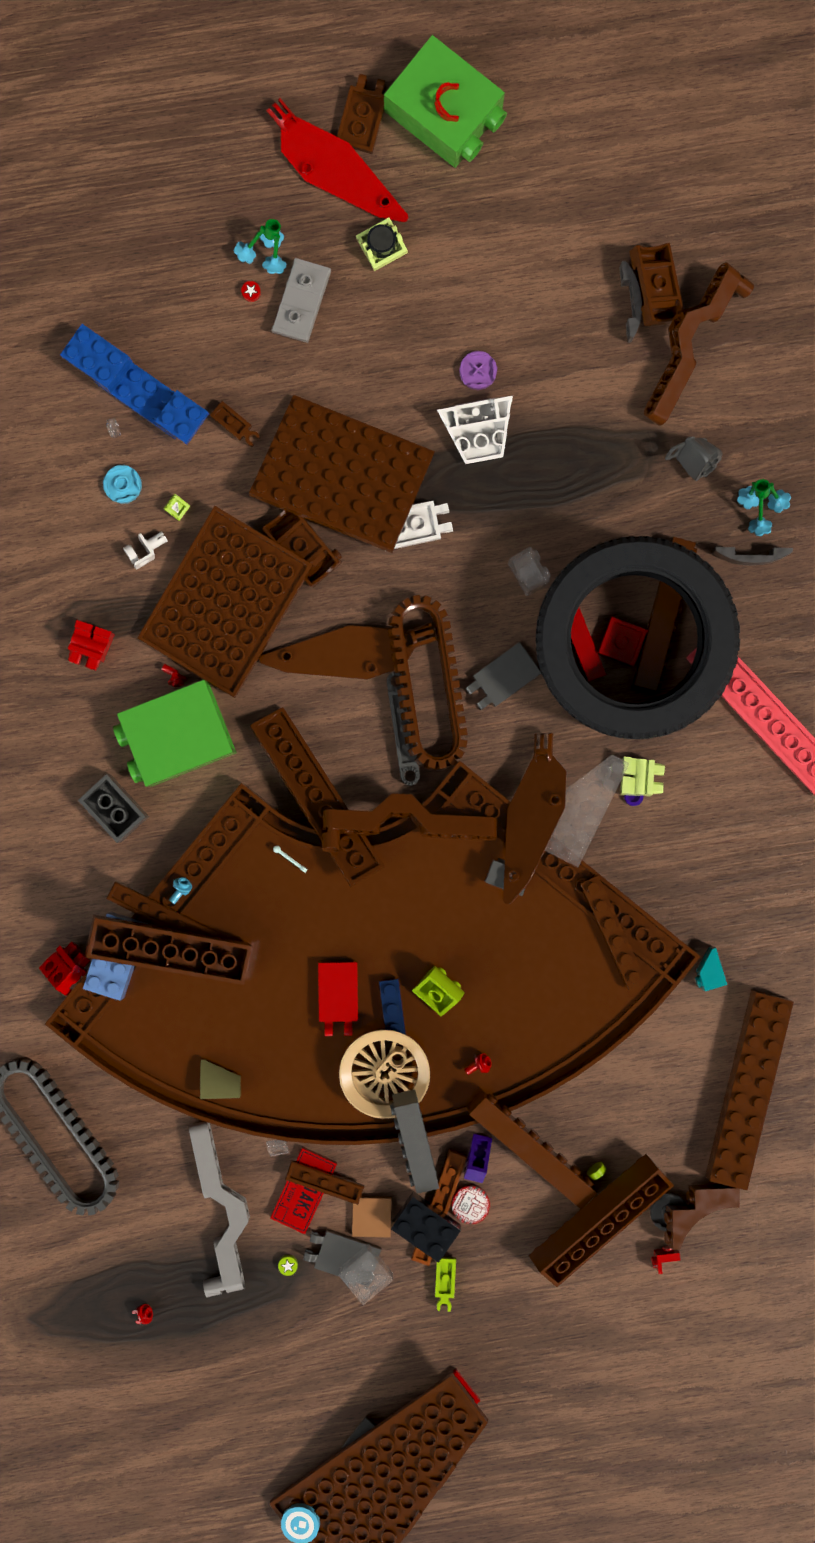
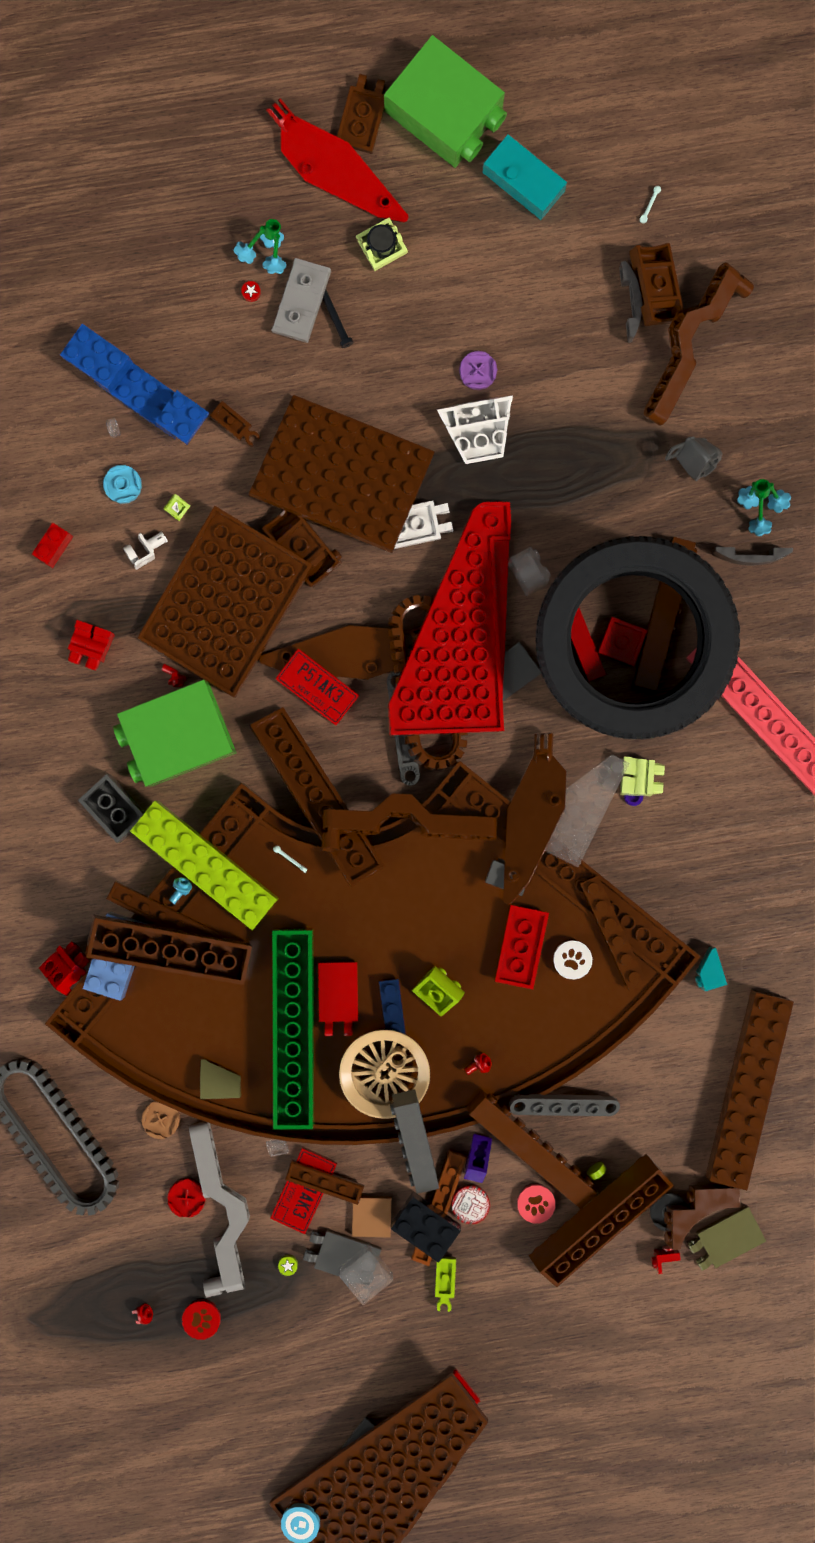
(52, 545): none -> red brick
(160, 1120): none -> medium nougat tile
(186, 1198): none -> red tile
(201, 1319): none -> red tile
(204, 864): none -> lime brick
(293, 1028): none -> green brick
(317, 686): none -> red tile
(345, 340): none -> black bar
(439, 109): red helmet -> none
(459, 654): none -> red wing
(521, 947): none -> red plate
(524, 177): none -> teal brick
(536, 1203): none -> coral tile
(564, 1105): none -> dark grey plate
(572, 959): none -> white tile
(643, 219): none -> light aqua hinge
(727, 1238): none -> olive tile

